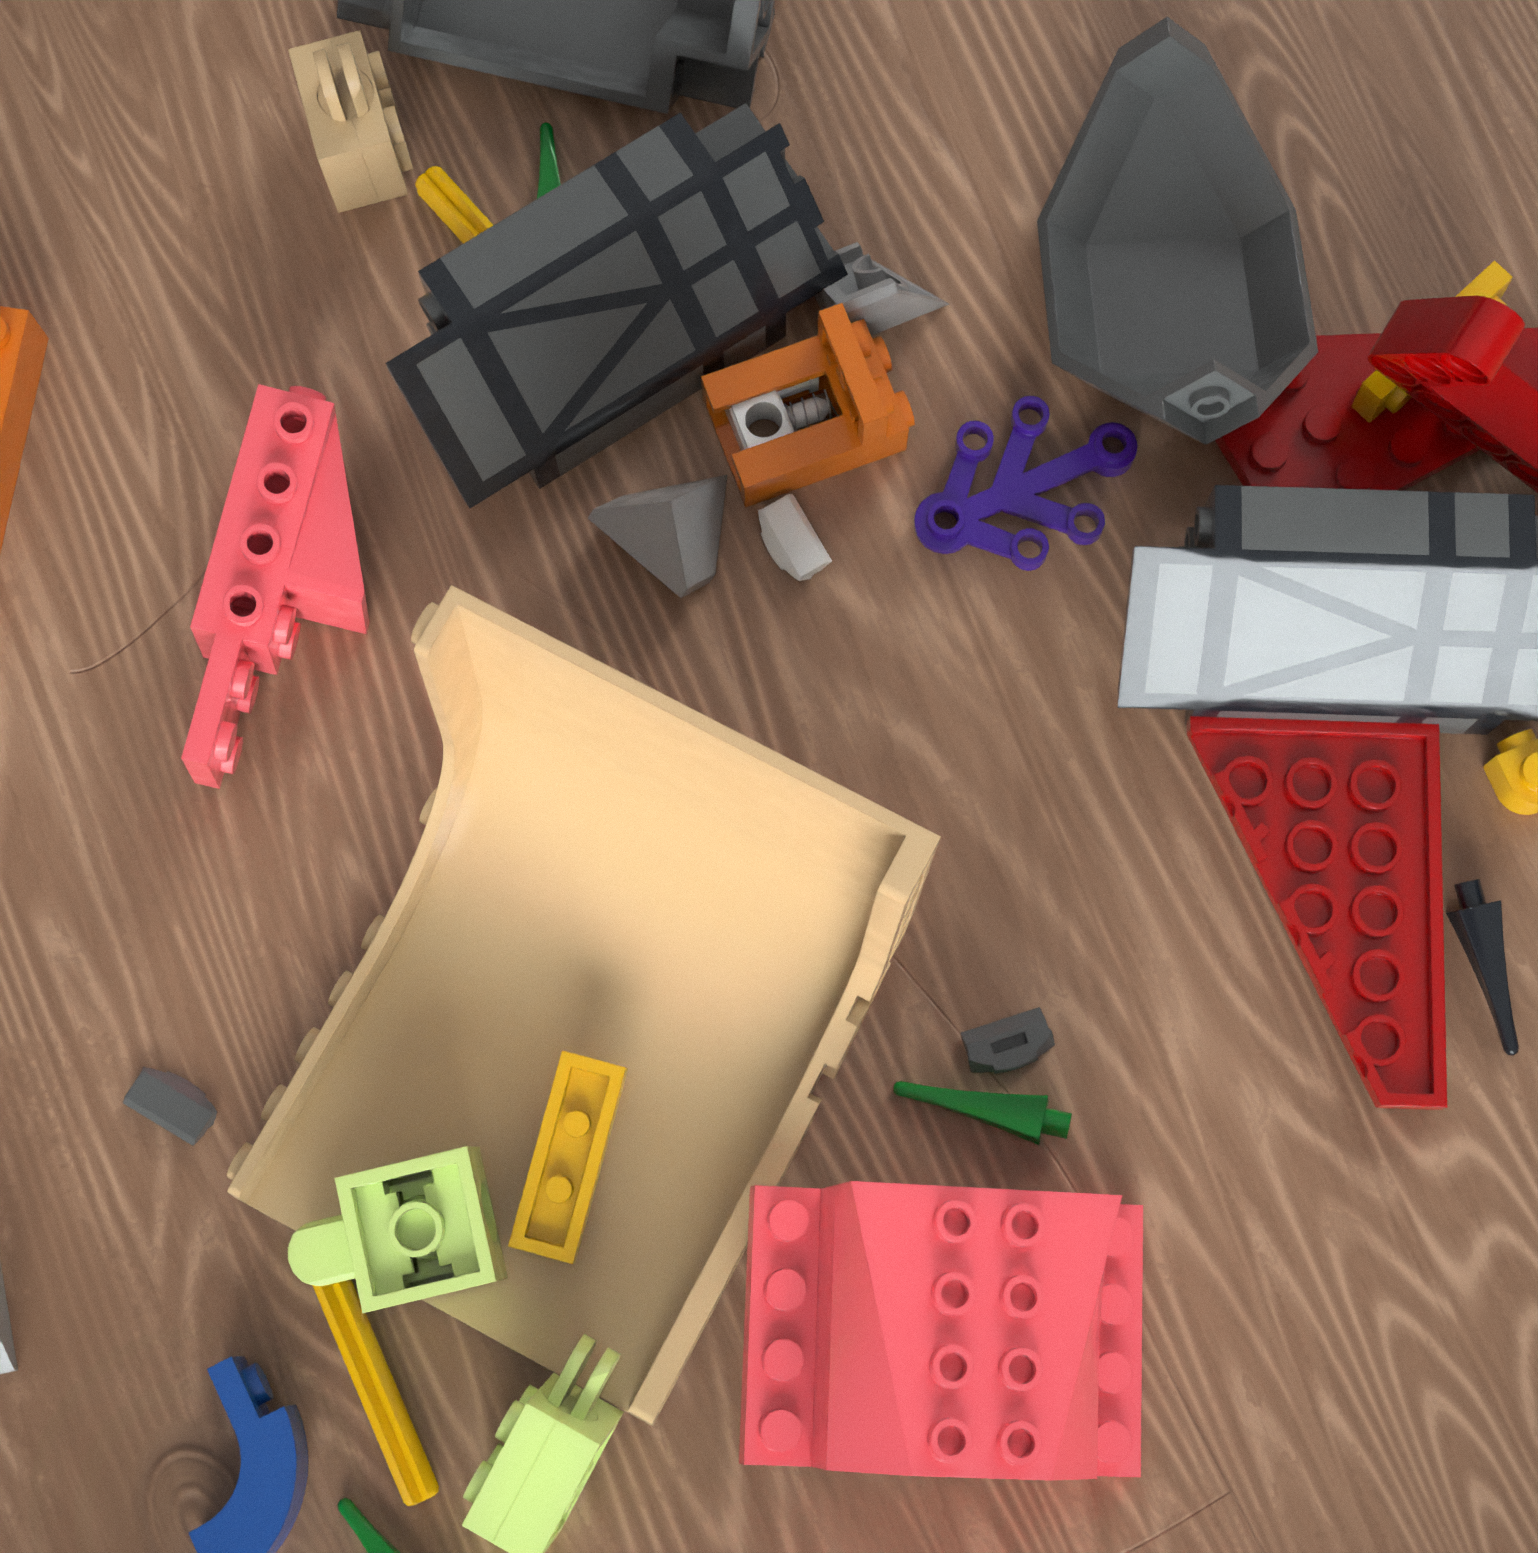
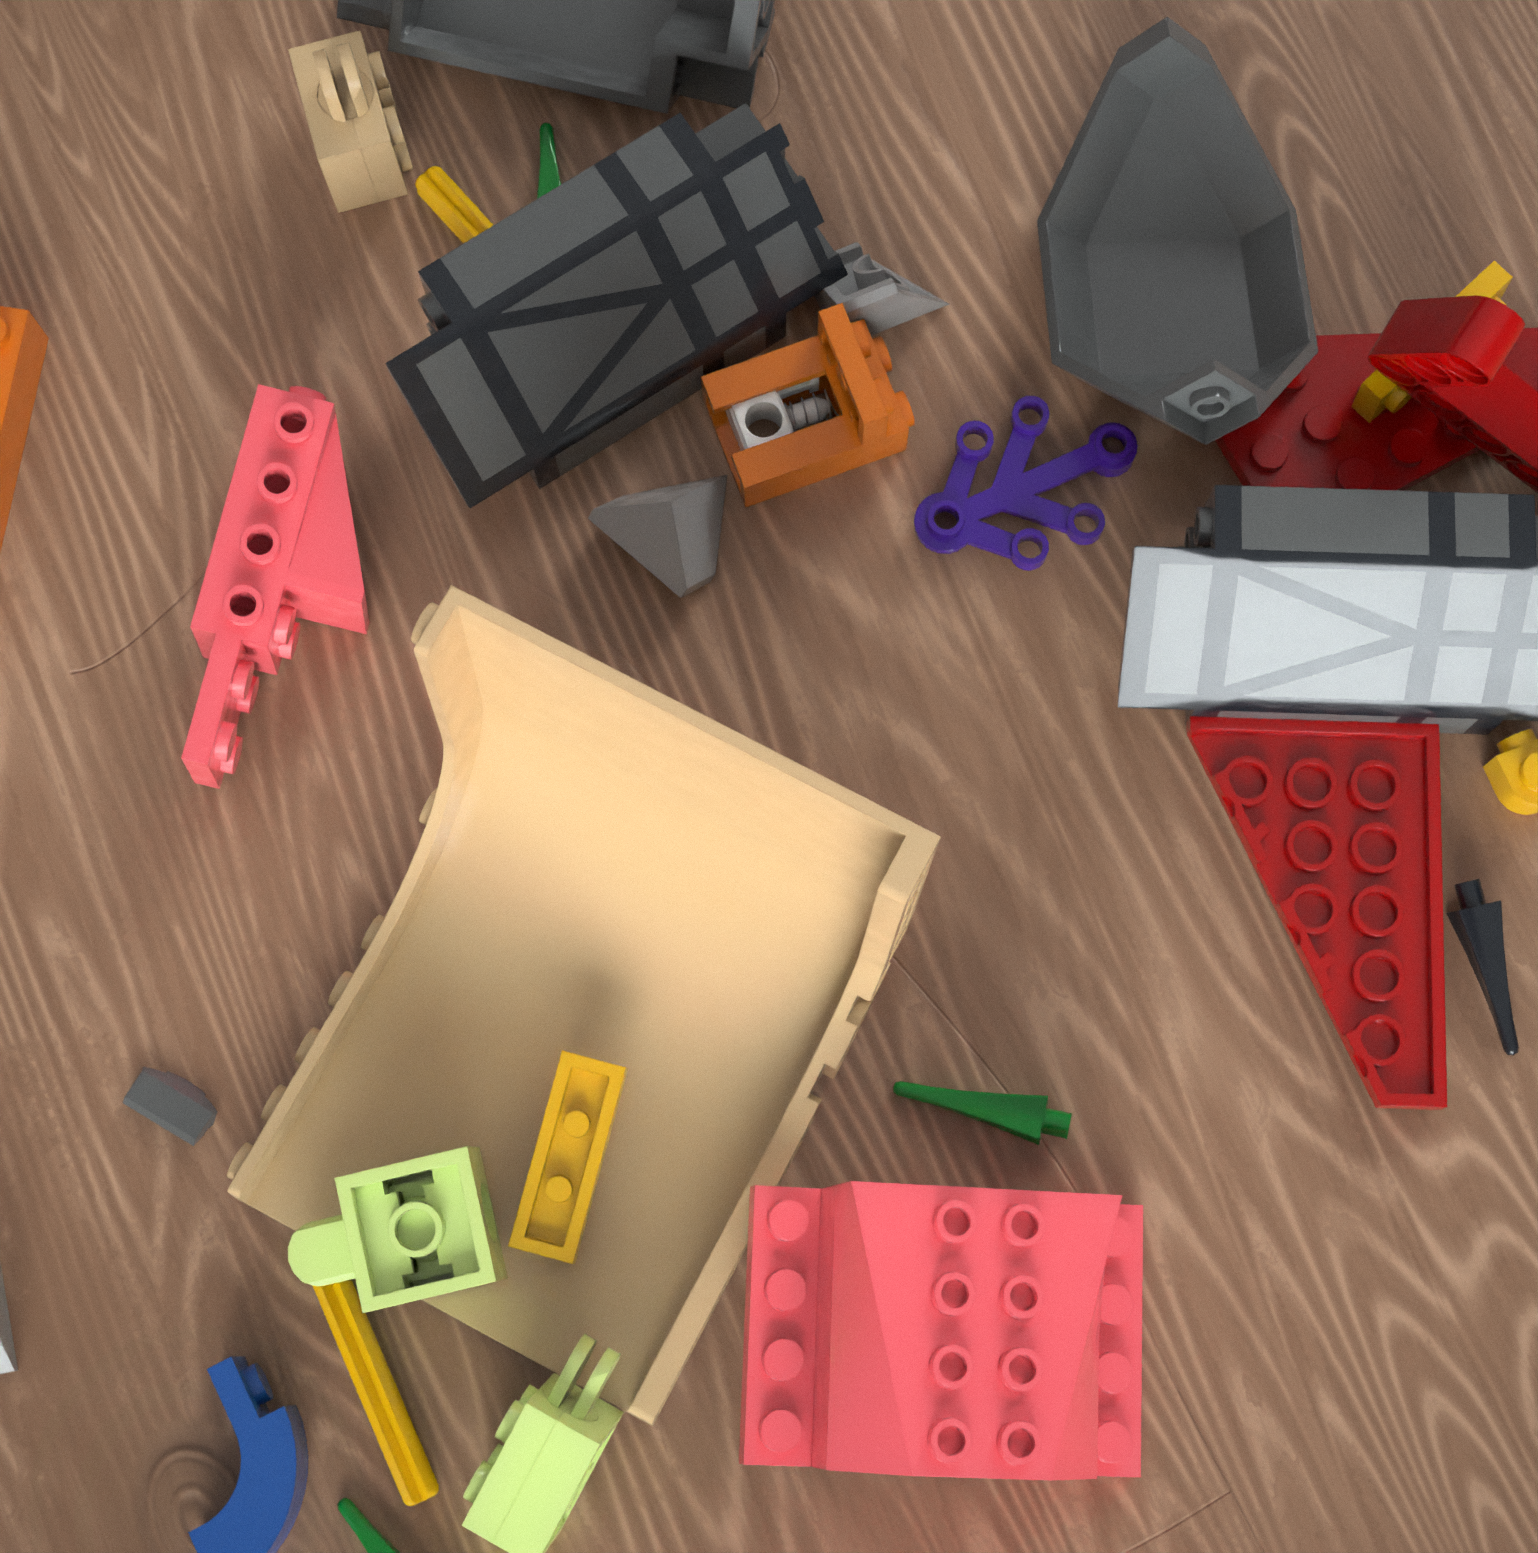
(792, 539): white piece -> none
(1008, 1042): dark grey piece -> none

